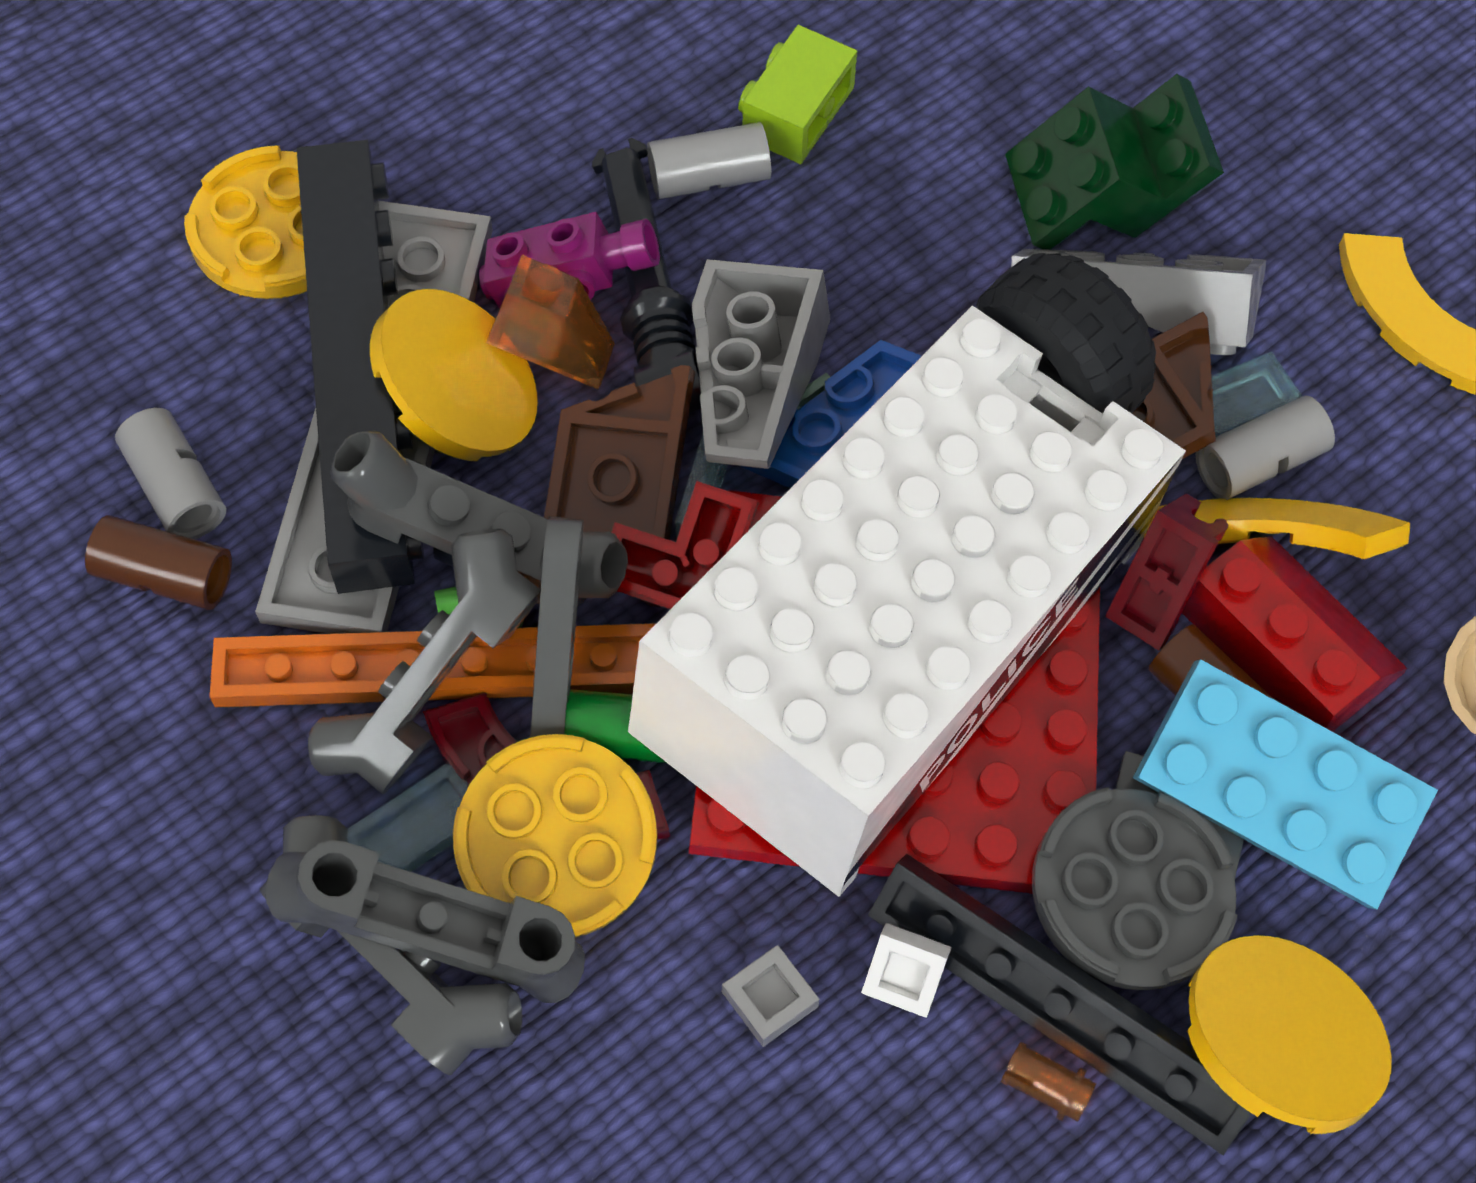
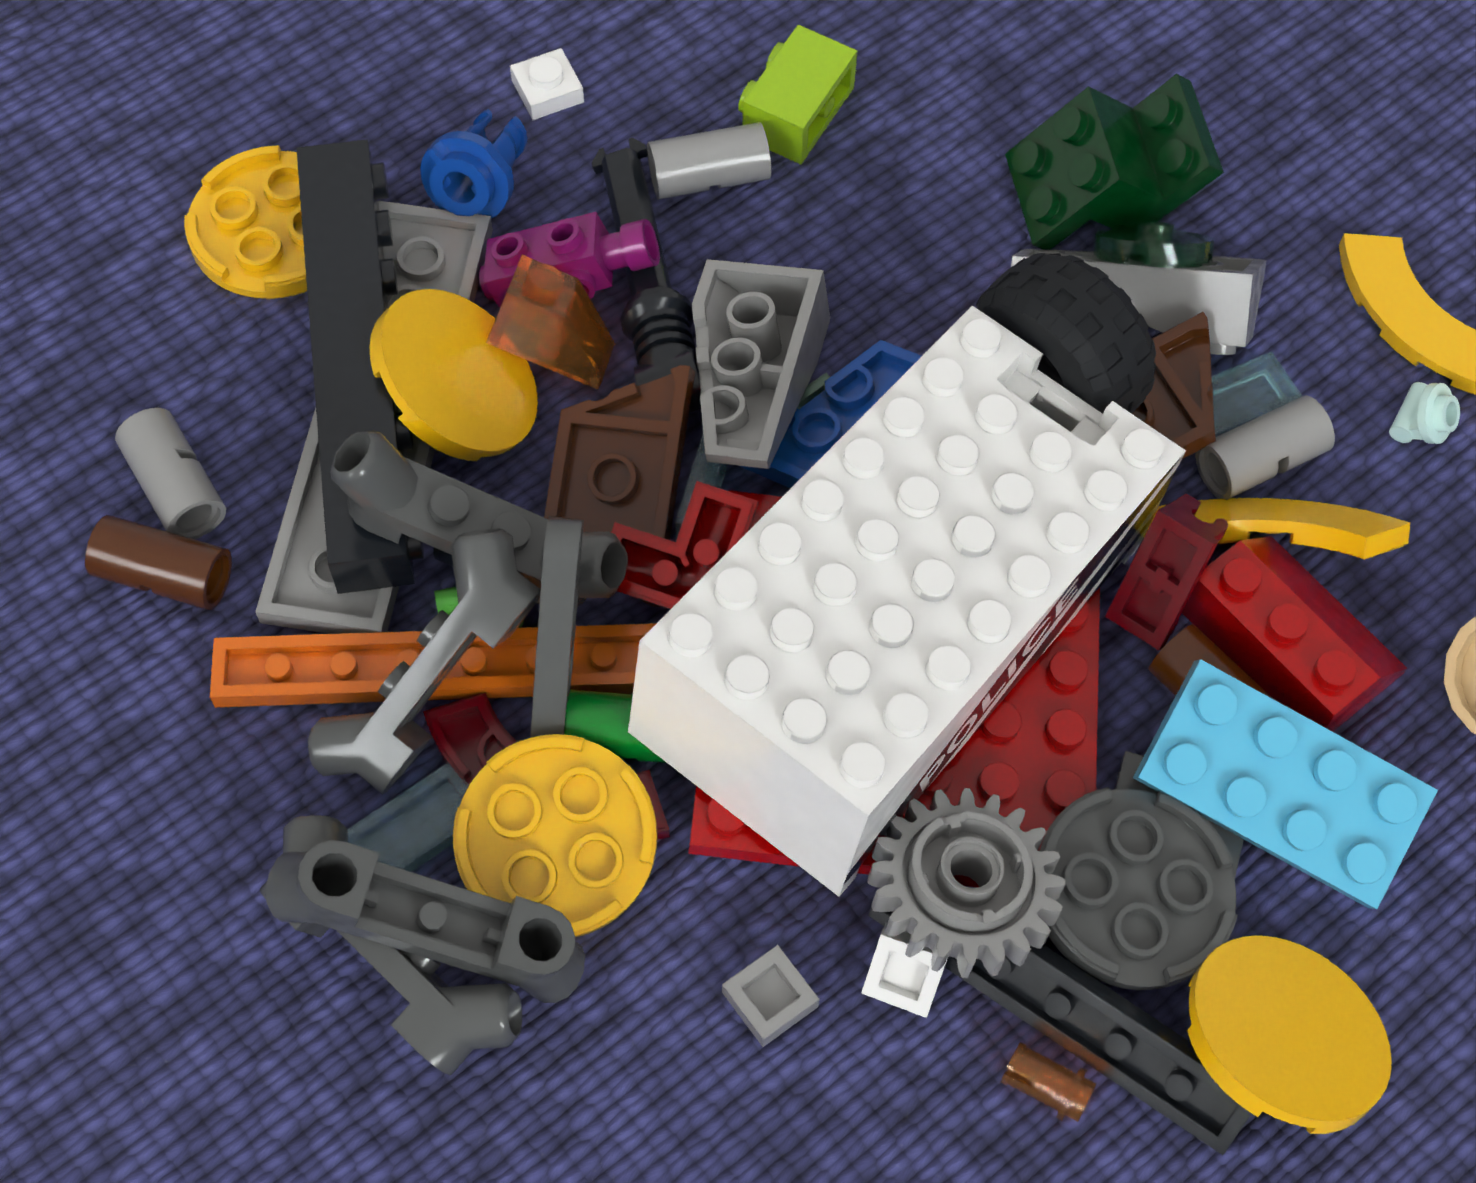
(471, 173): none -> blue piece
(547, 84): none -> white plate
(957, 921): none -> light grey gear
(1155, 245): none -> clear green plate
(1426, 414): none -> light aqua plate

